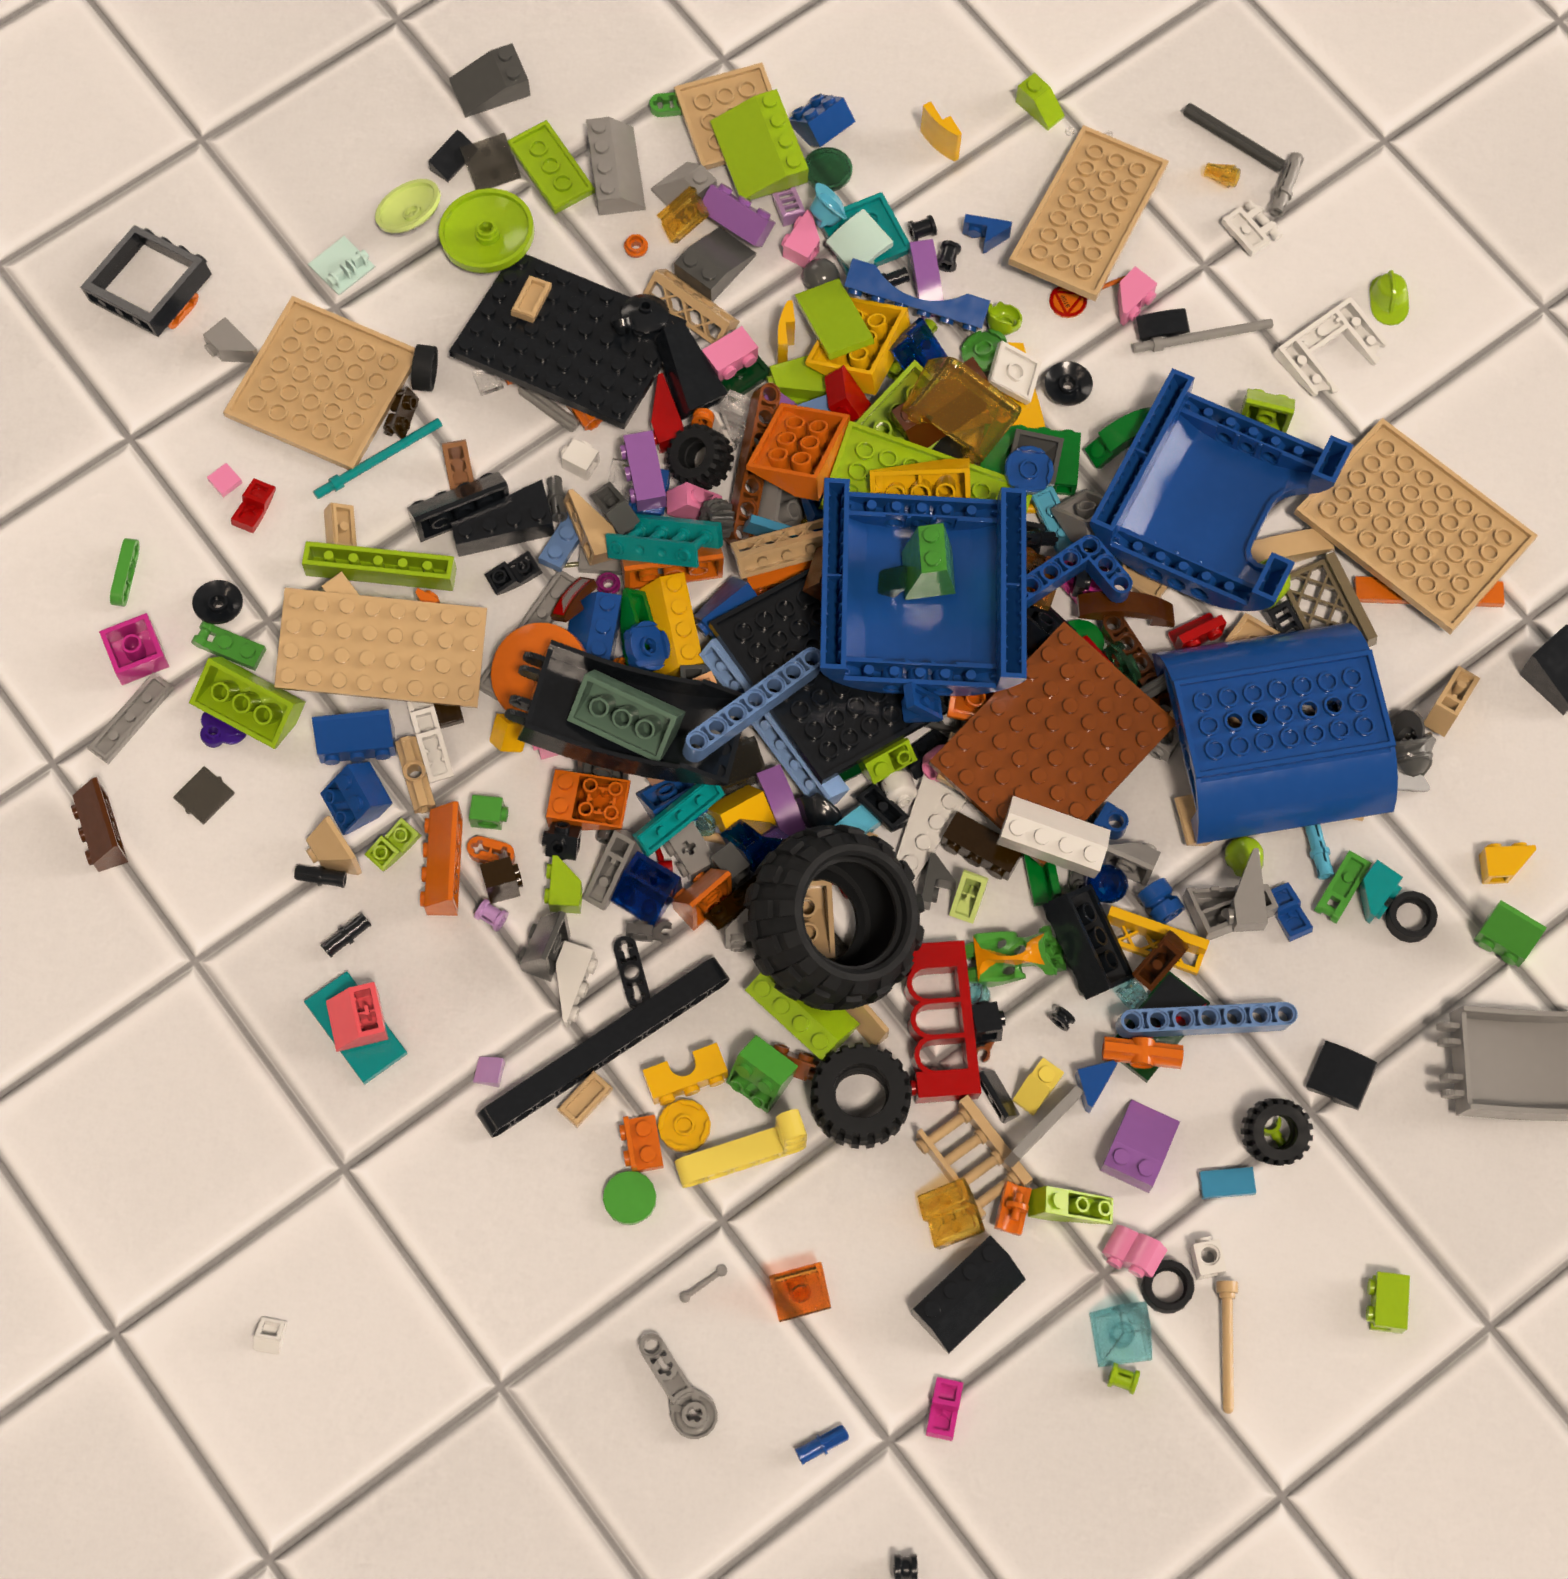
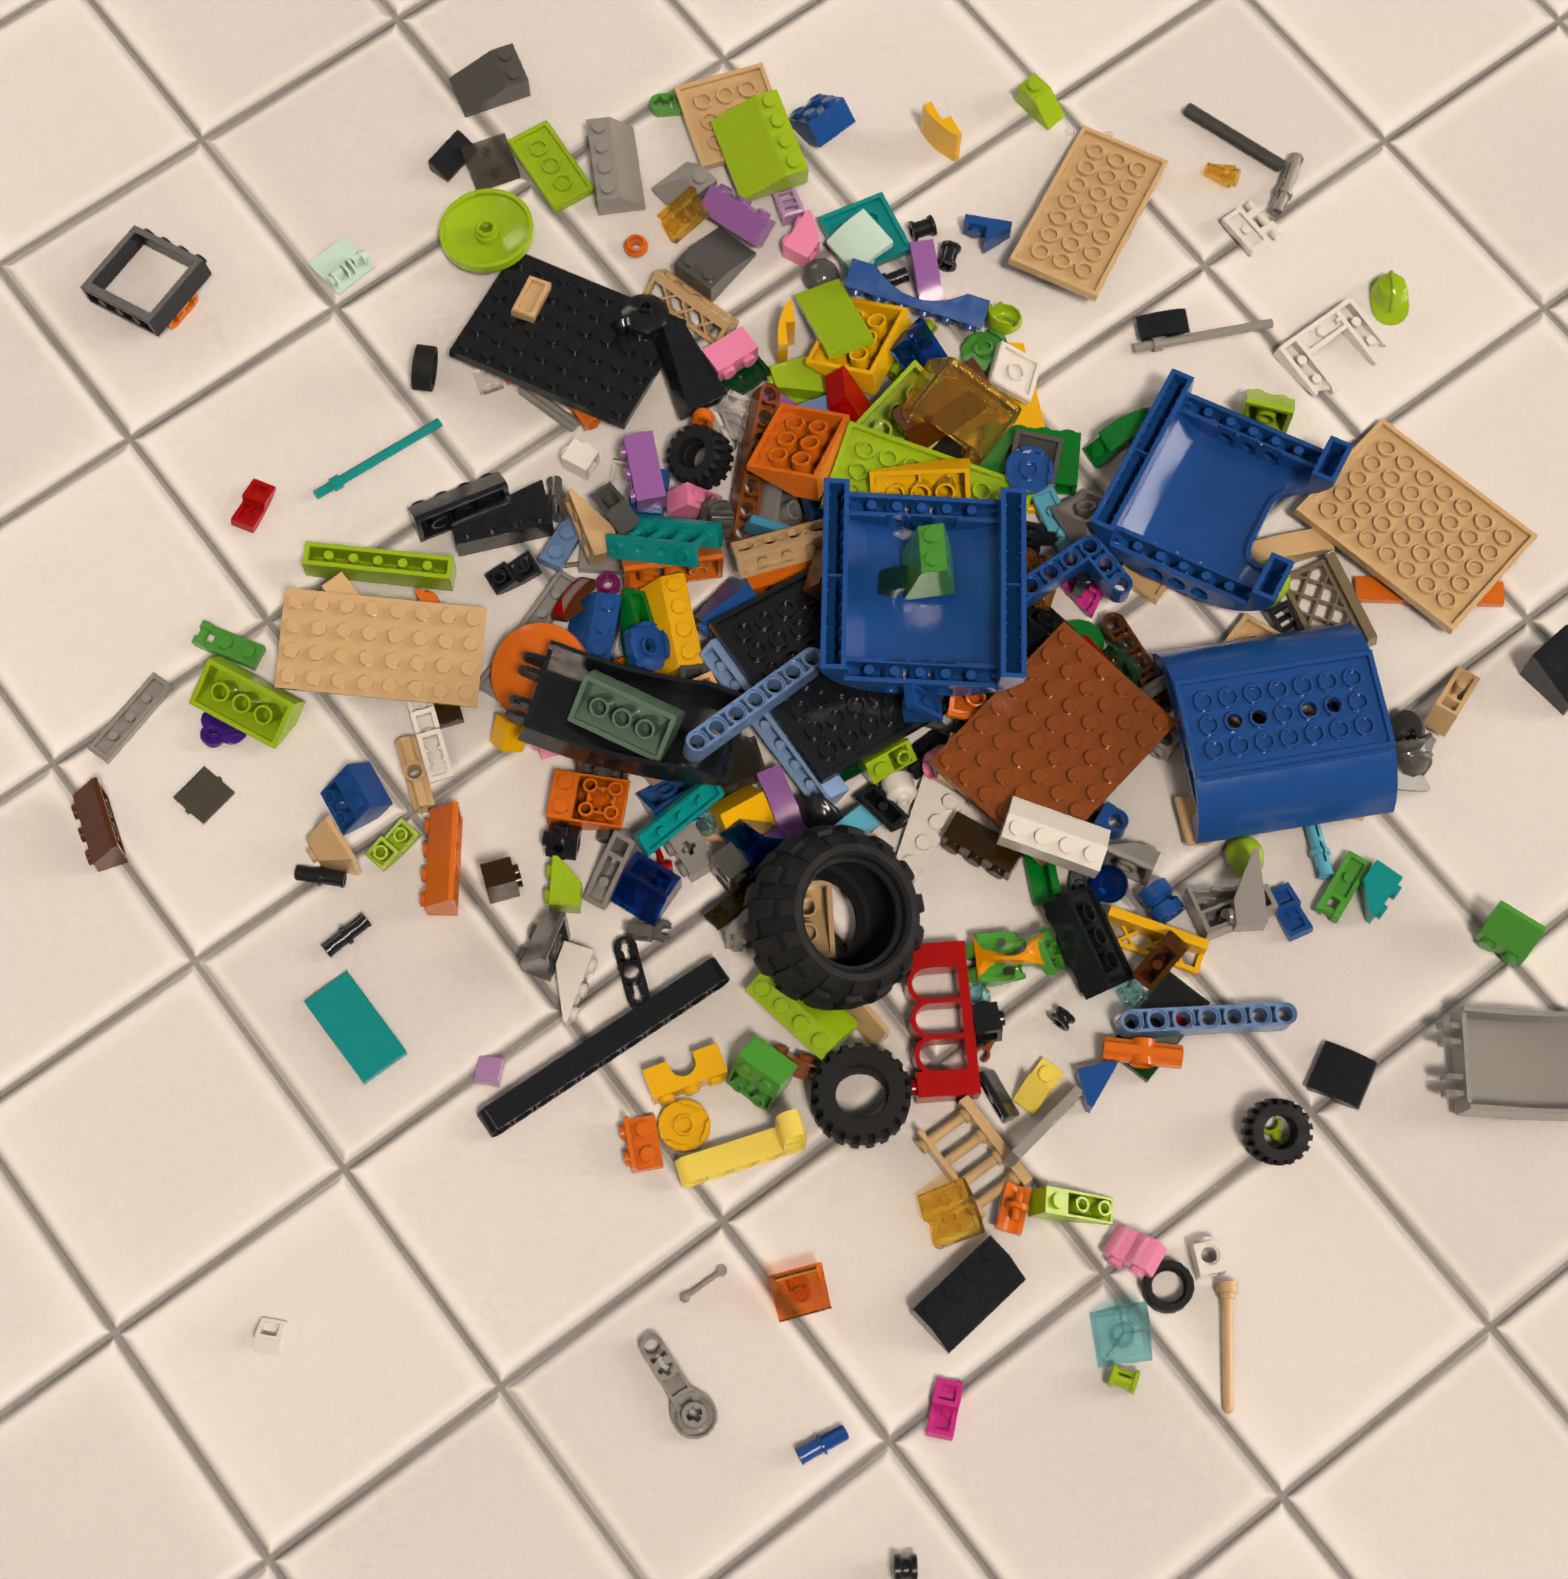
(124, 572): bright green beam -> none
(134, 649): dark pink brick -> none
(217, 593): black dish -> none
(224, 480): bright pink tile -> none
(229, 343): light grey slope -> none
(322, 383): tan plate -> none
(340, 524): tan slope -> none
(354, 736): blue slope -> none
(356, 1017): coral slope -> none
(404, 406): dark brown hinge -> none
(408, 206): yellowish green dish -> none
(457, 463): medium nougat slope -> none
(487, 812): bright green brick -> none
(490, 845): orange beam -> none
(491, 915): lavender bush -> none
(585, 1099): tan tile -> none
(629, 1197): bright green tile -> none
(665, 417): red slope -> none
(704, 894): orange slope -> none
(826, 207): medium azure piece -> none
(829, 167): clear green piece -> none
(937, 876): dark grey slope -> none
(968, 896): yellowish green slope -> none
(1068, 374): black dish -> none
(1069, 304): piece -> none
(1133, 293): bright pink slope -> none
(1137, 605): reddish brown slope -> none
(1140, 1146): medium lavender slope -> none
(1197, 631): red bracket -> none
(1227, 1183): dark azure tile -> none
(1388, 1302): lime brick -> none
(1420, 900): black tyre -> none
(1502, 863): yellow slope -> none

